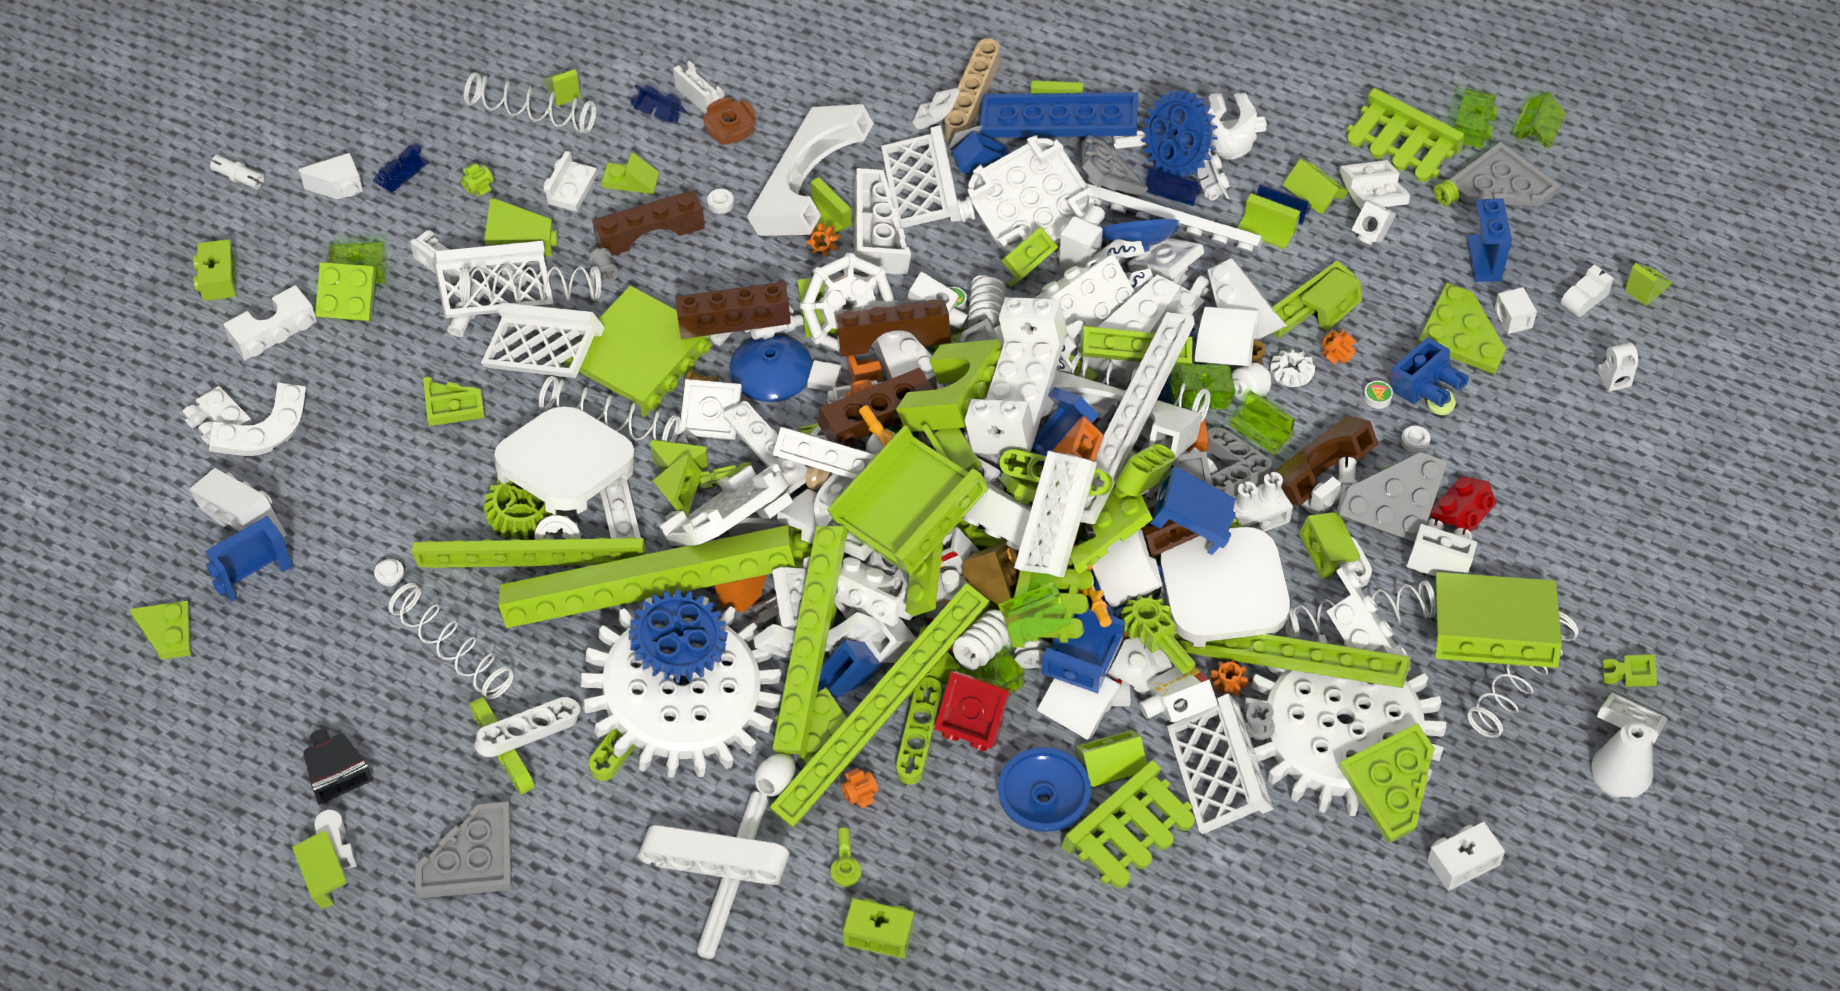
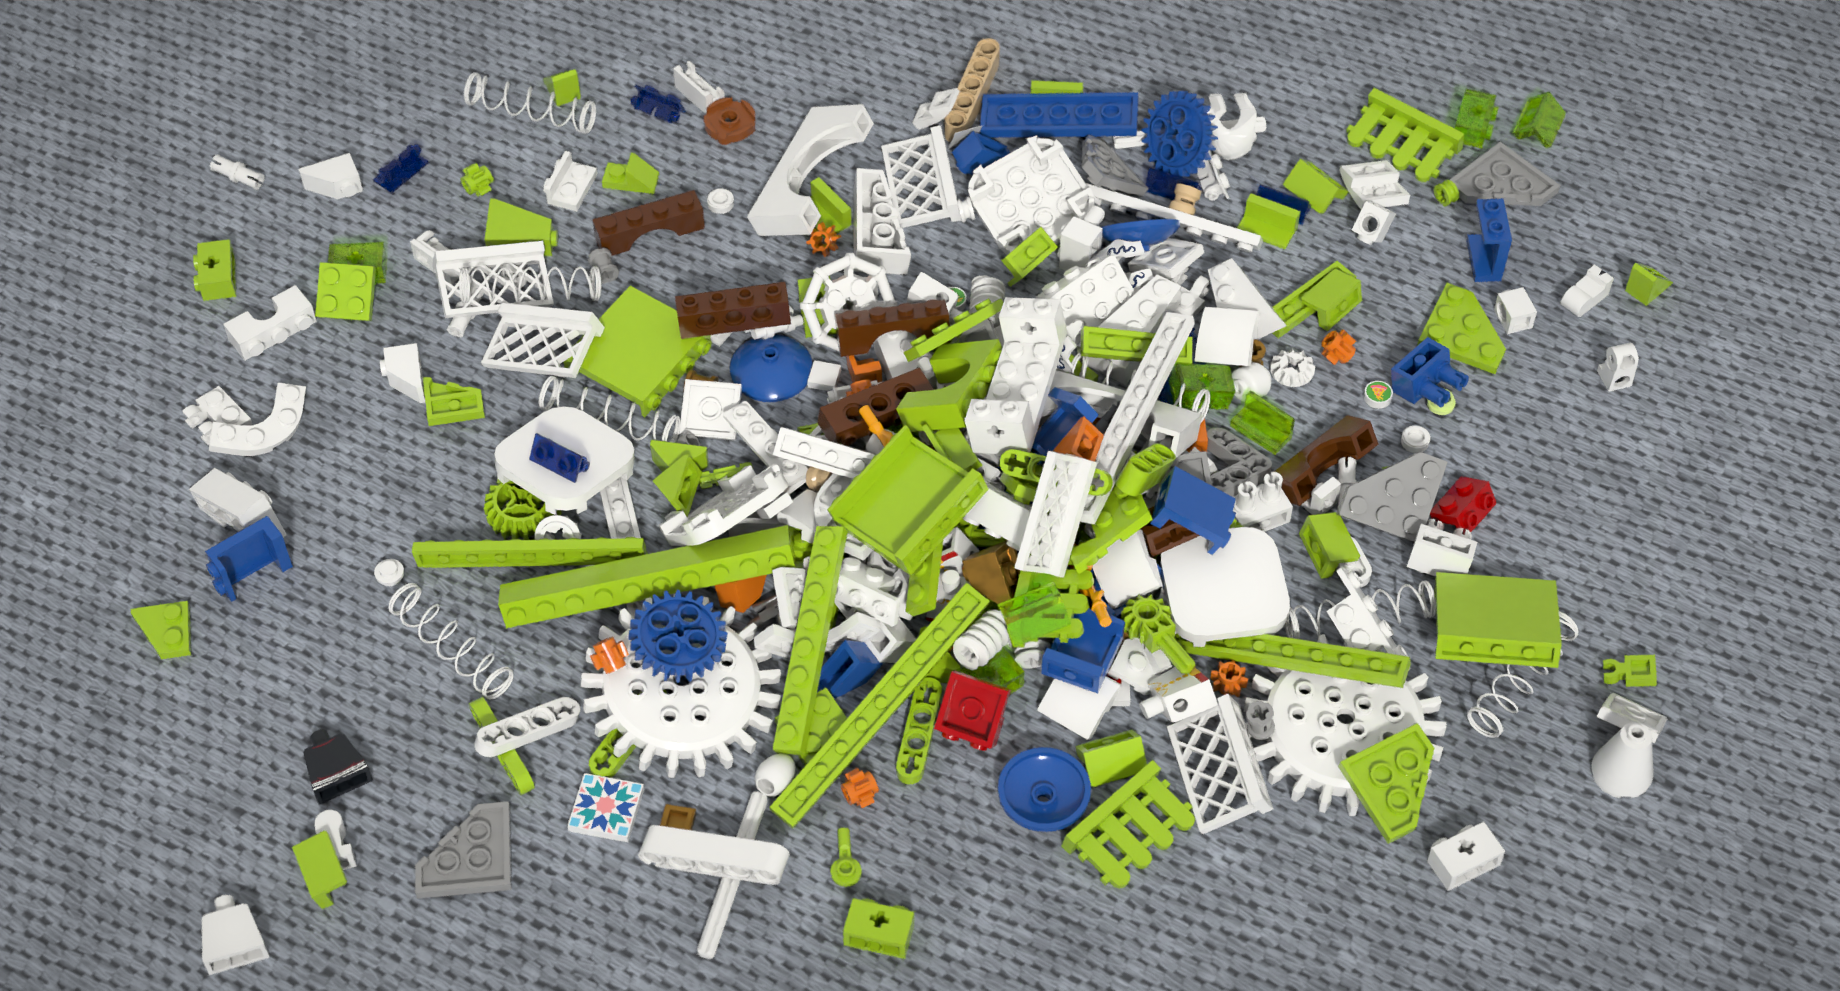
(230, 937): none -> white torso
(404, 370): none -> white slope
(557, 458): none -> clear blue hinge
(606, 807): none -> tile
(609, 655): none -> orange gear
(678, 817): none -> pearl gold tile
(945, 333): none -> lime plate
(1185, 199): none -> tan wheel

